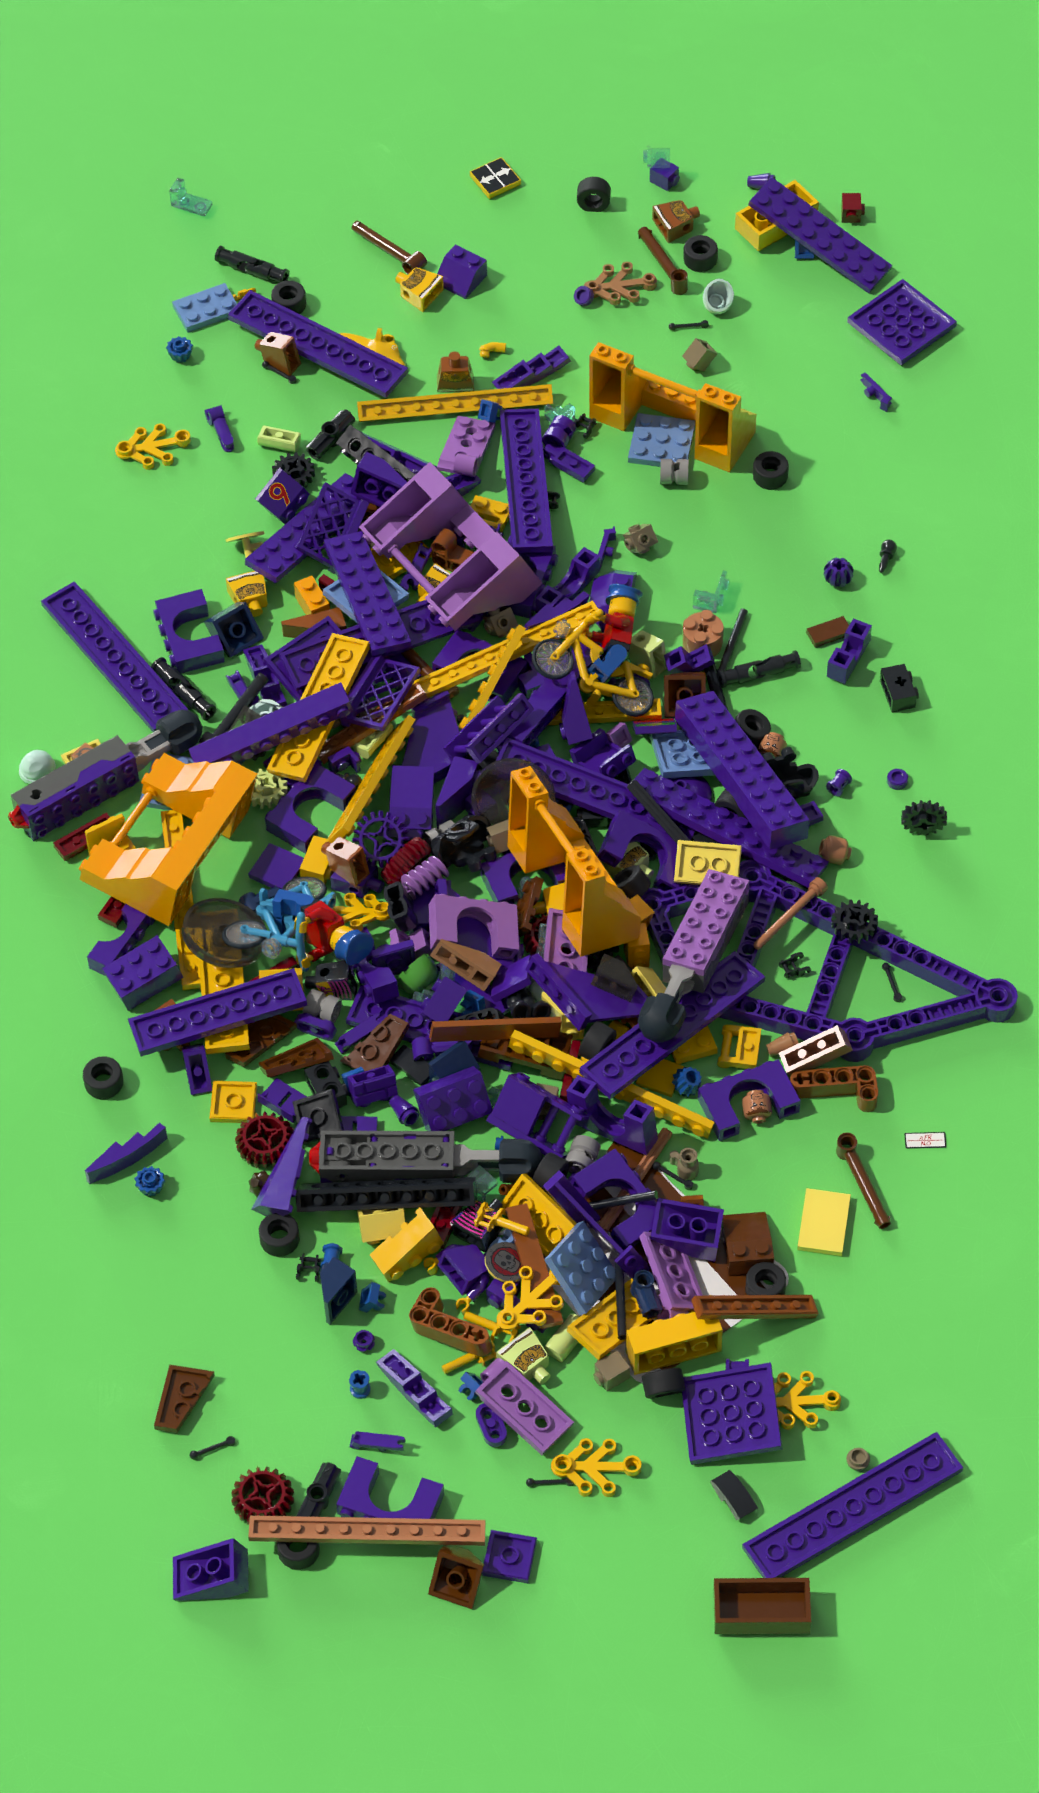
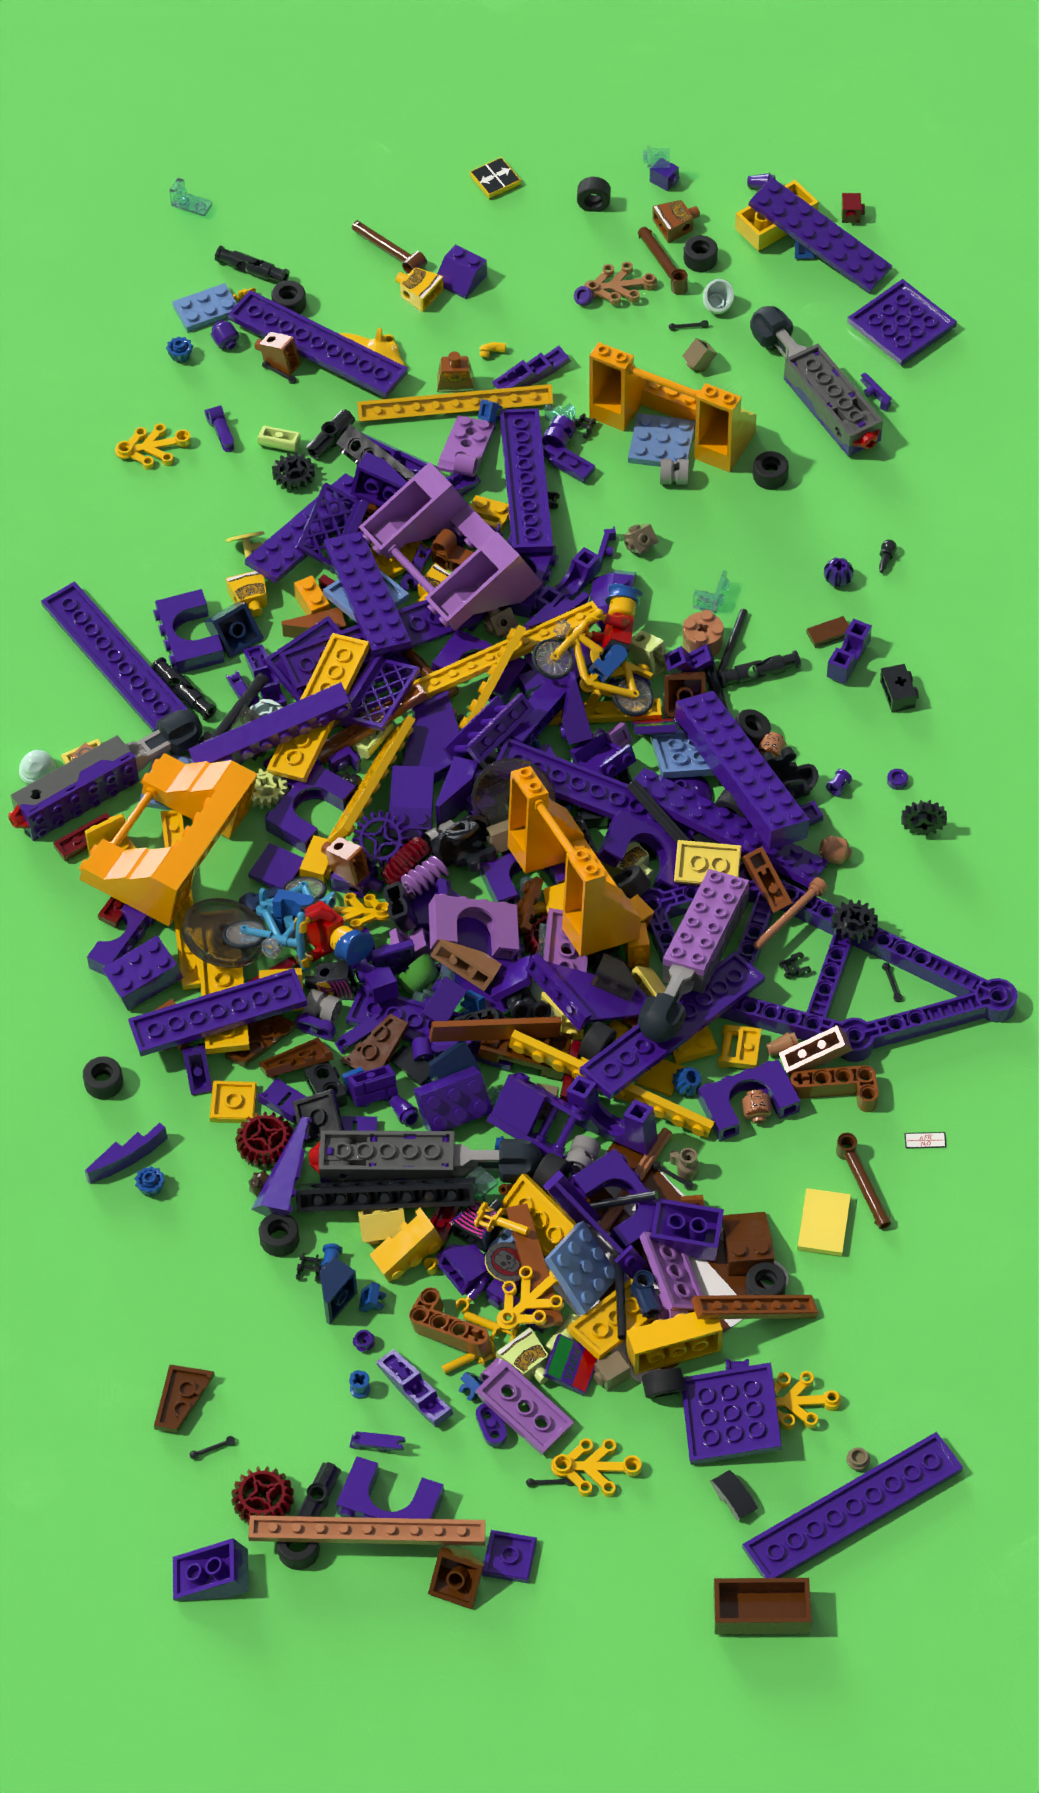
(224, 335): none -> dark purple head
(282, 496): dark purple slope -> none
(570, 1365): none -> tile
(766, 879): none -> dark orange slope
(819, 384): none -> dark grey piece

